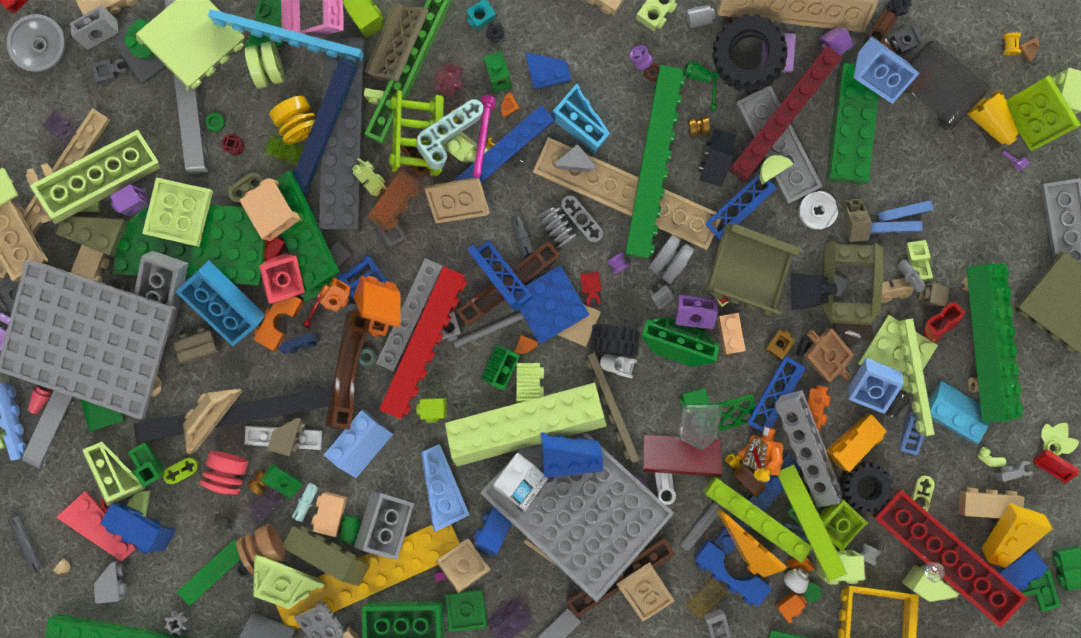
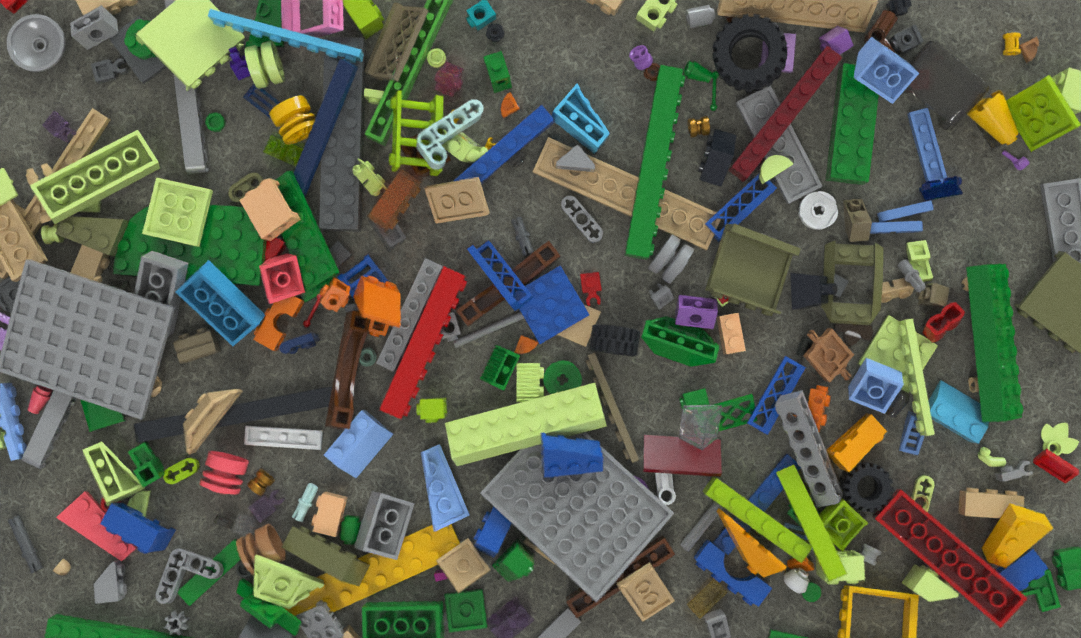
(49, 234): none -> yellowish green wheel
(129, 200): medium lavender brick -> none
(185, 564): none -> light grey beam
(235, 148): dark red wheel -> none
(238, 64): none -> dark purple plate
(251, 92): none -> clear blue tile
(266, 611): none -> green bracket
(281, 481): green plate -> none
(285, 438): dark tan slope -> none
(436, 58): none -> yellowish green plate
(488, 105): dark pink piece -> none
(515, 562): none -> green wedge
(520, 482): white slope -> none
(547, 71): blue wing -> none
(556, 370): none -> green plate
(557, 226): light grey piece -> none
(618, 263): medium lavender wheel -> none
(618, 364): white piece -> none
(748, 480): reddish brown wheel -> none
(761, 454): torso -> none
(774, 350): pearl gold brick -> none
(791, 605): orange brick -> none
(927, 145): none -> medium blue plate
(934, 189): none -> clear blue hinge
(934, 572): clear plate -> none

